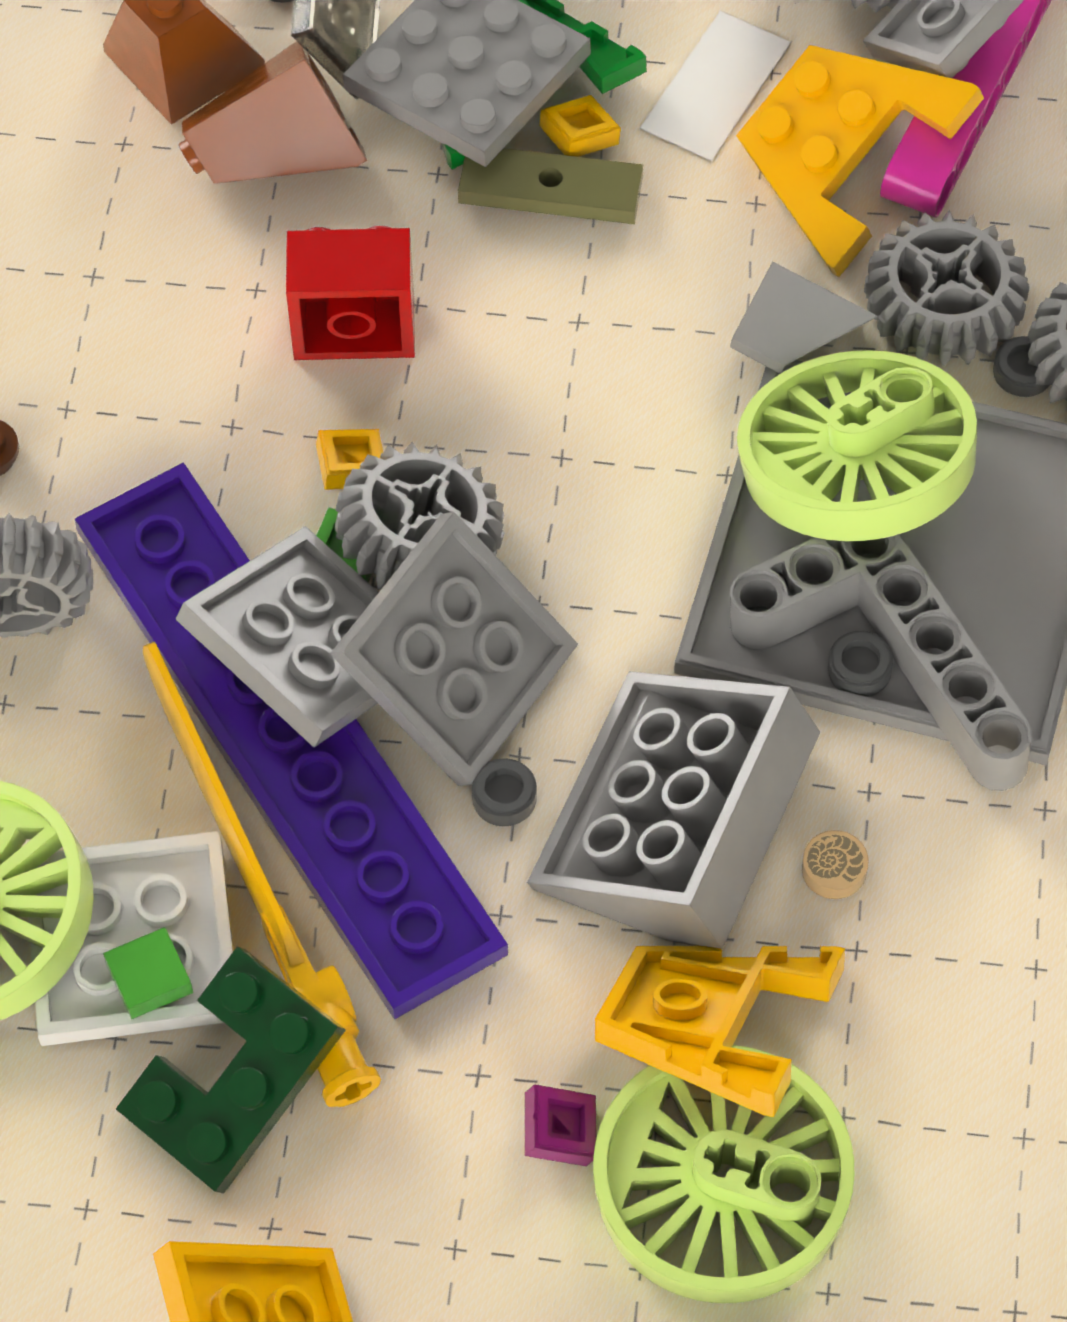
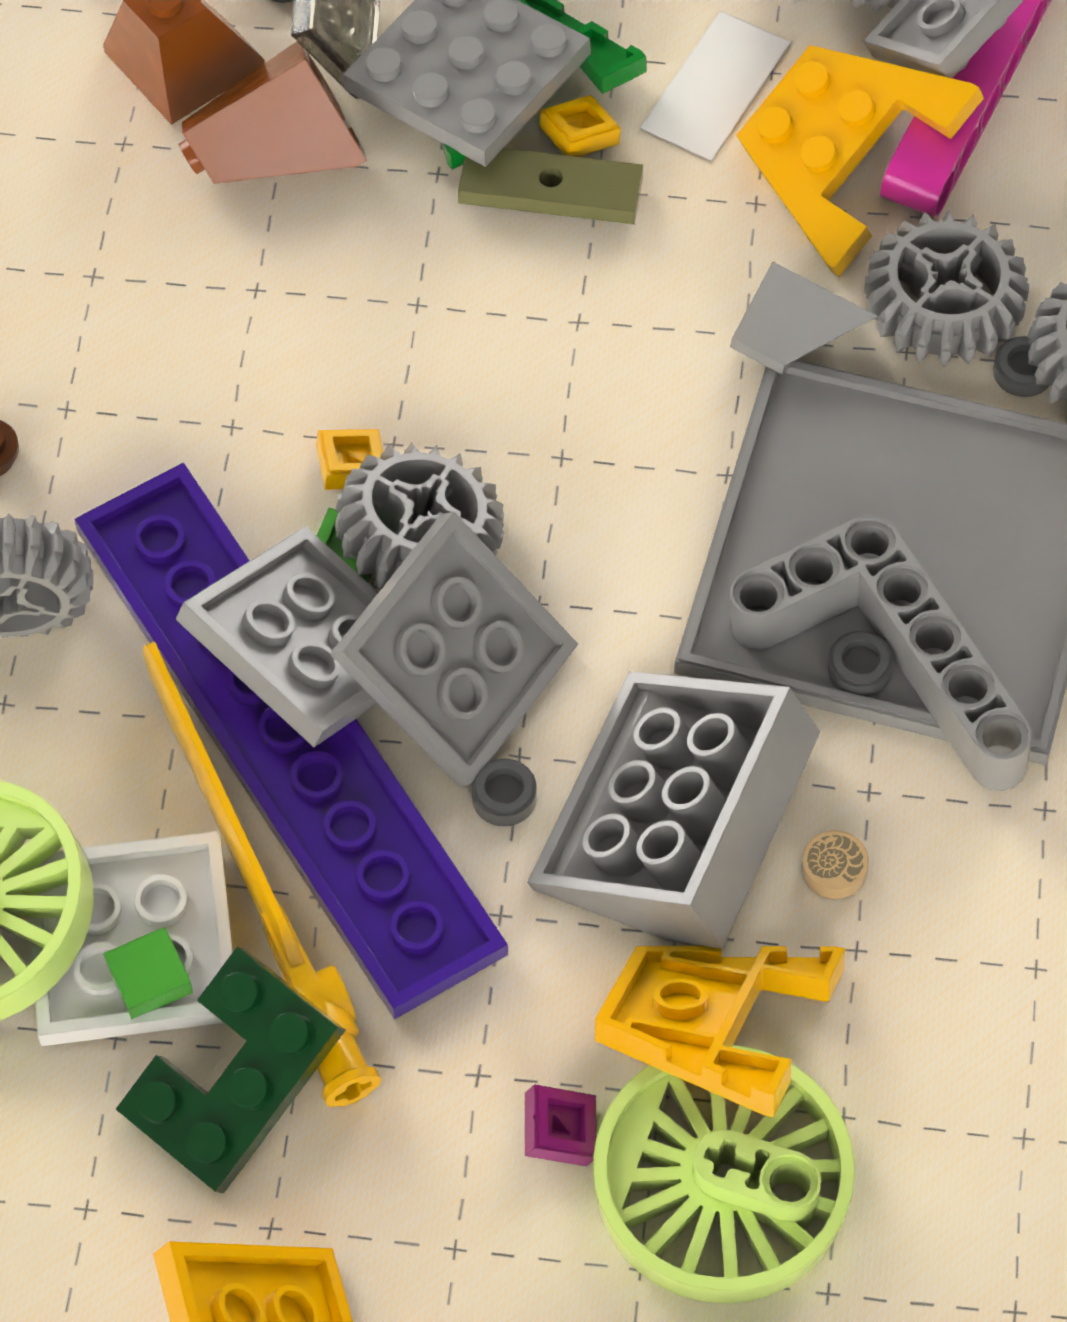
(350, 293): red brick -> none
(896, 428): yellowish green piece -> none

